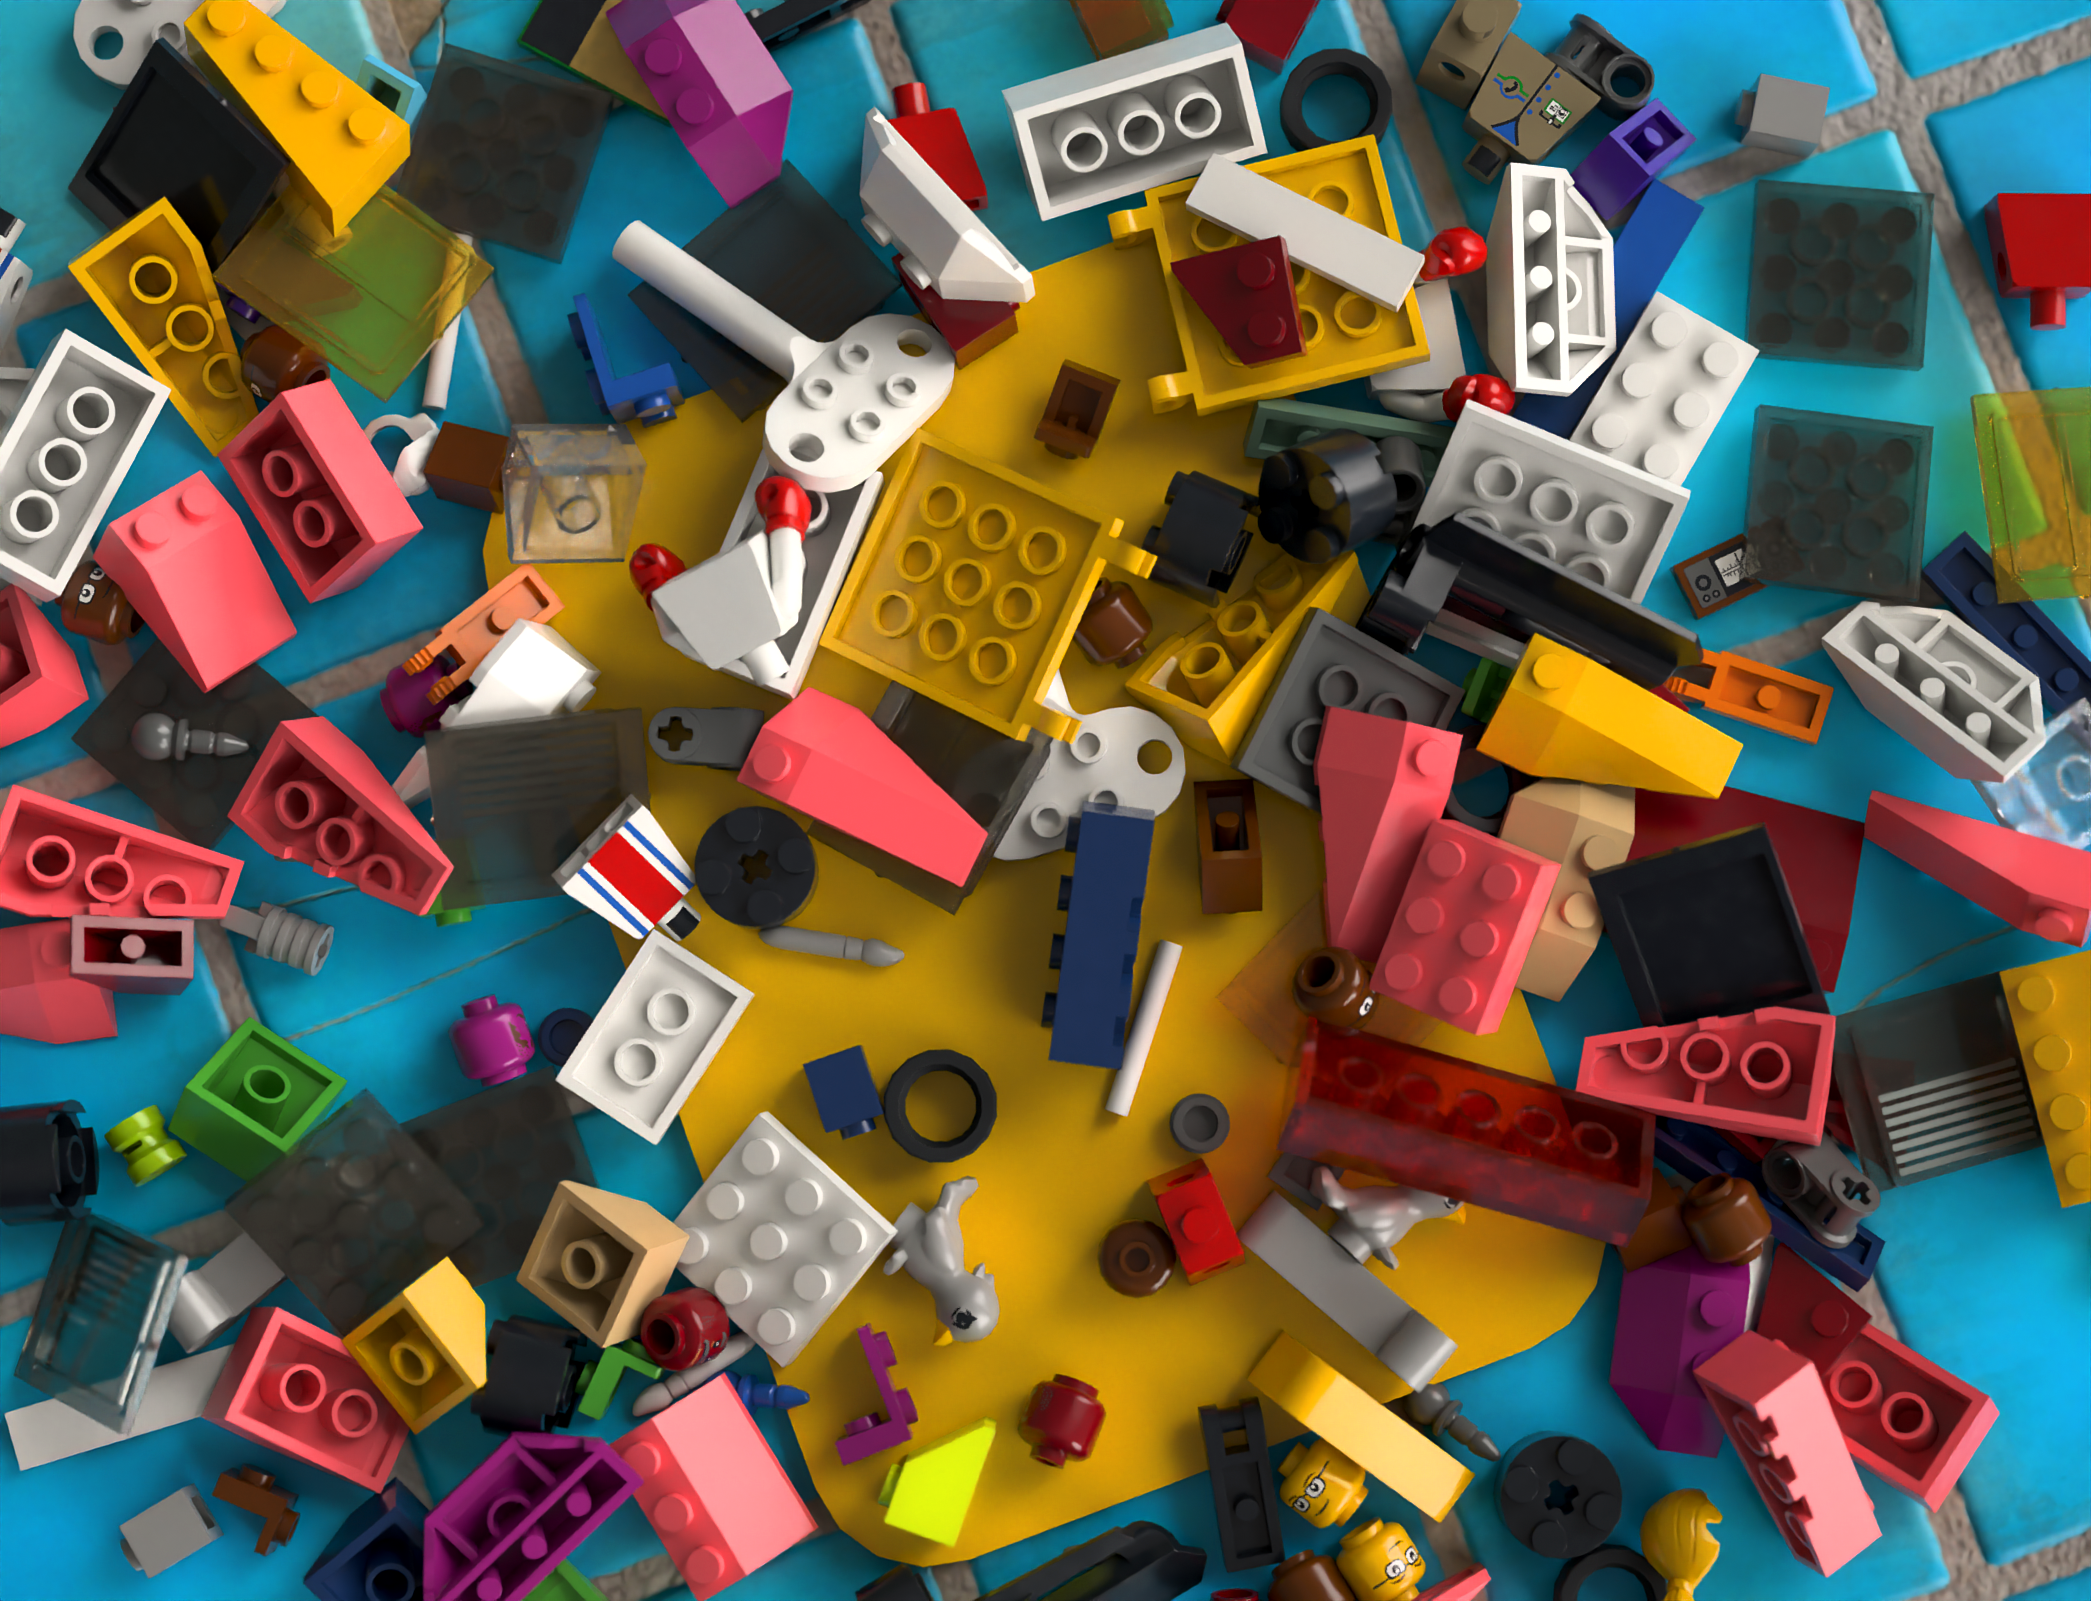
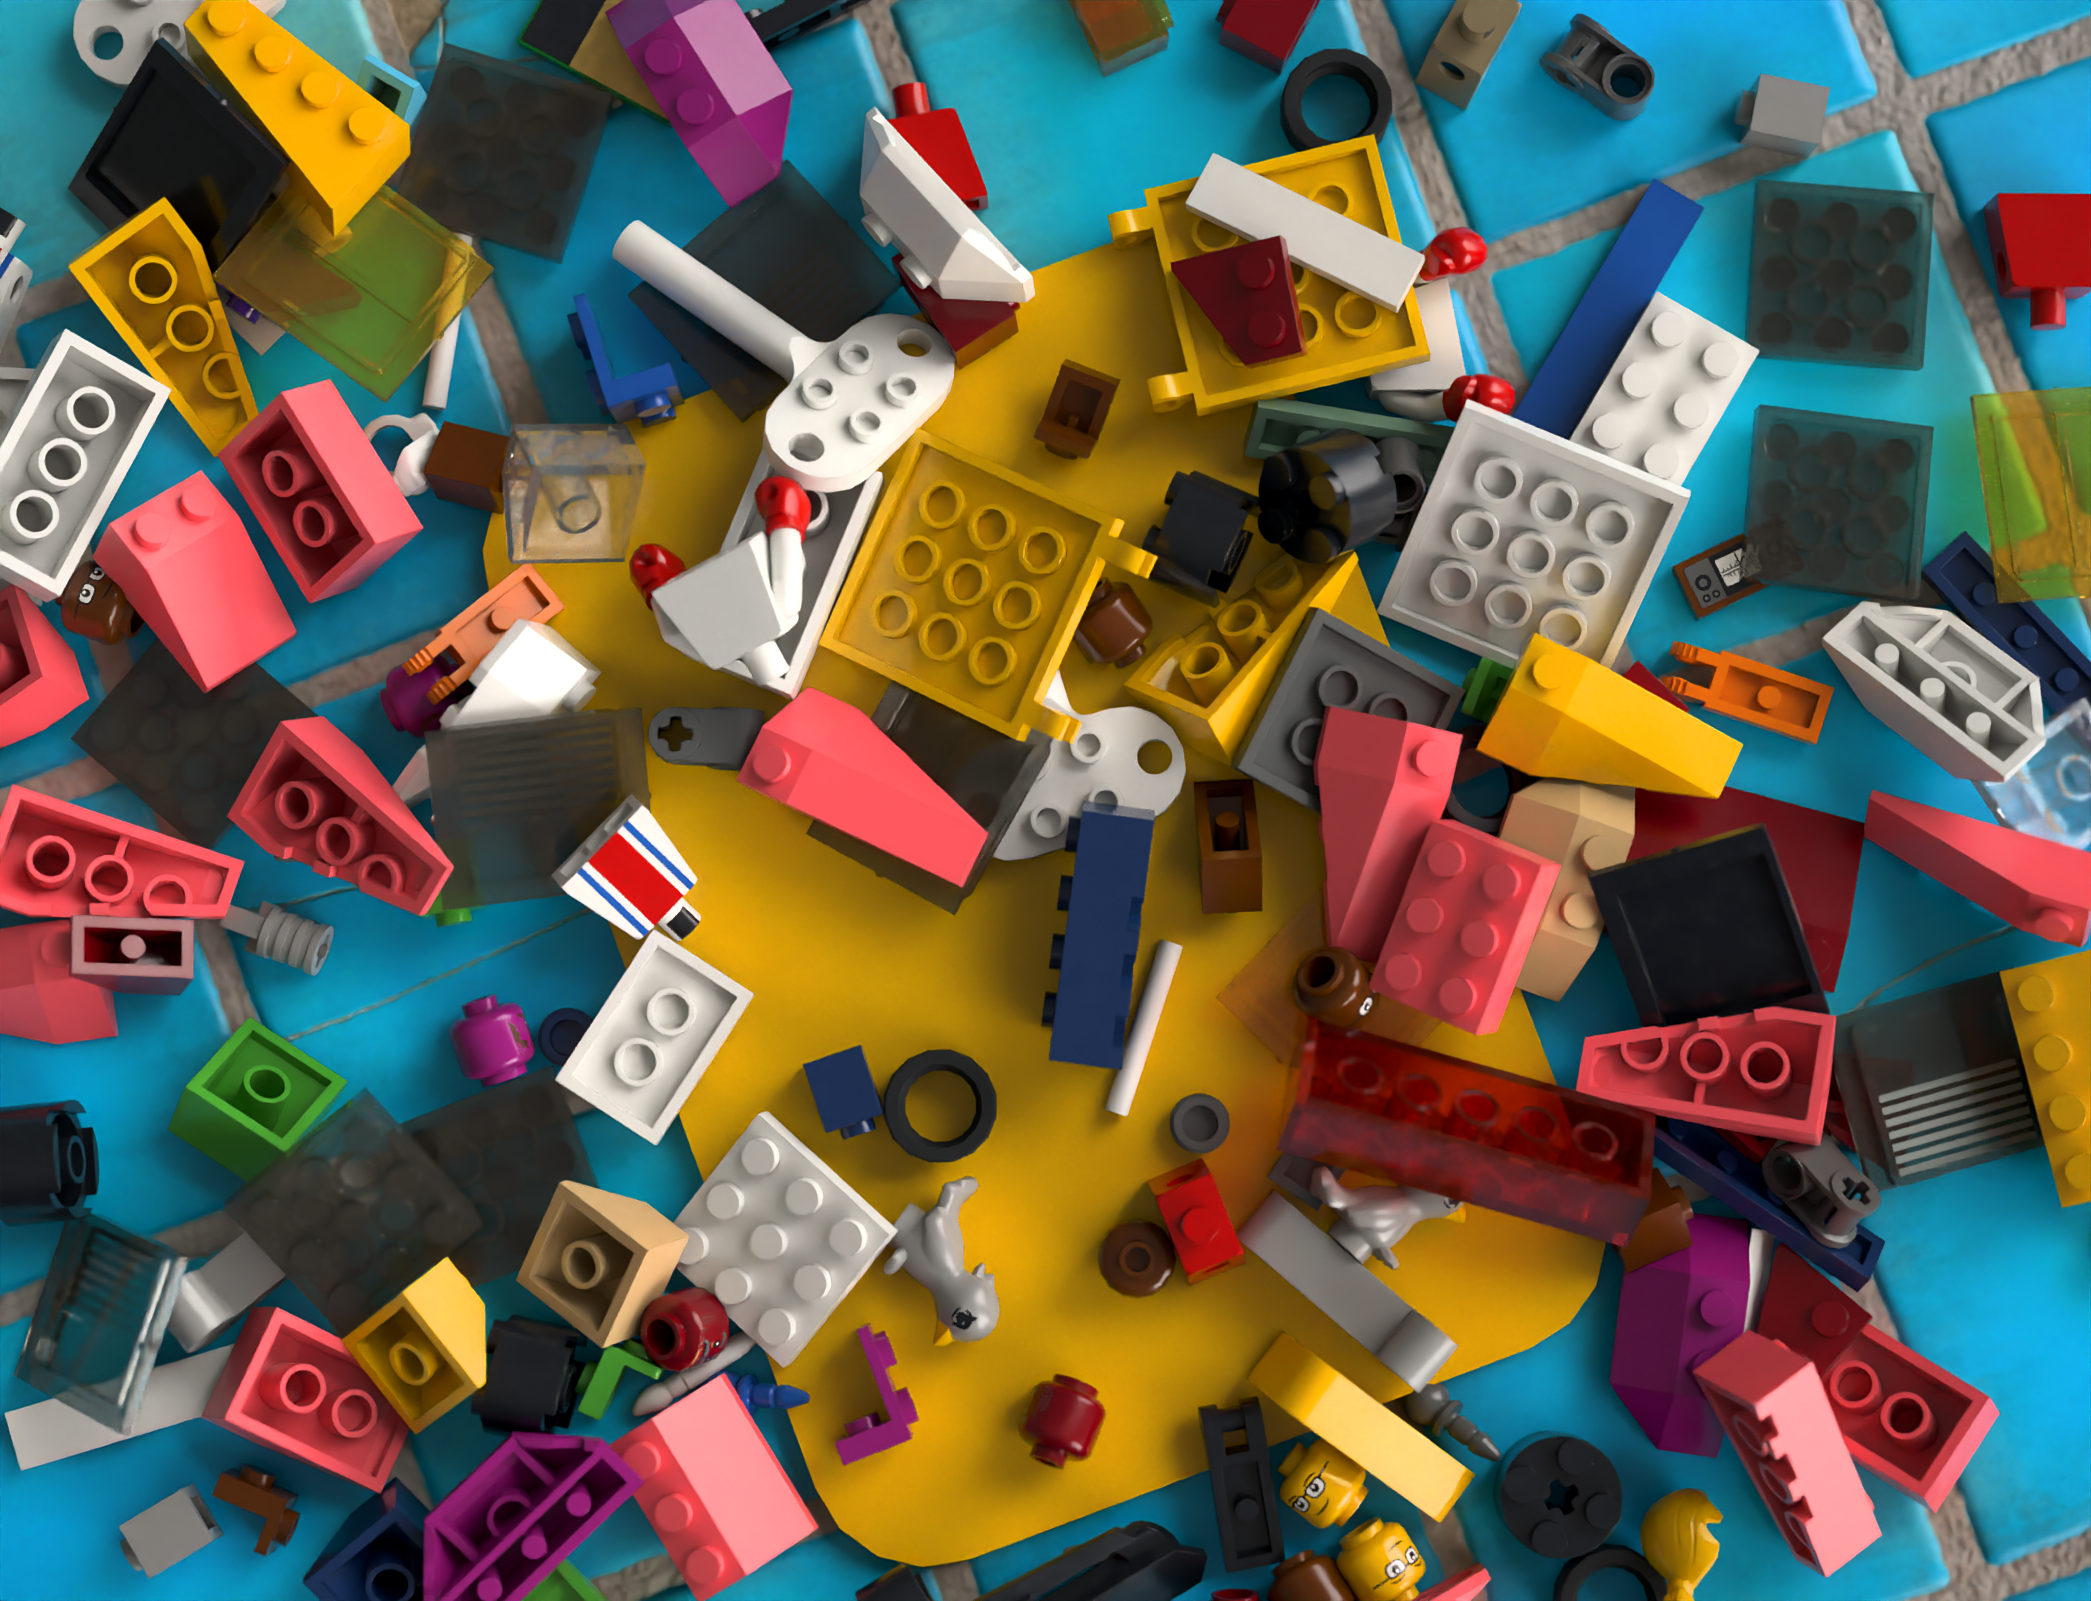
(145, 1145): lime wheel -> none
(158, 736): dark grey bar -> none
(279, 362): reddish brown head -> none
(749, 834): black brick -> none
(870, 951): light grey piece -> none
(938, 1483): neon yellow slope -> none
(1134, 120): white brick -> none
(1519, 594): black panel -> none
(1523, 110): dark tan torso -> none
(1548, 283): white wedge -> none
(1631, 158): dark purple slope -> none
(1726, 1219): reddish brown head -> none

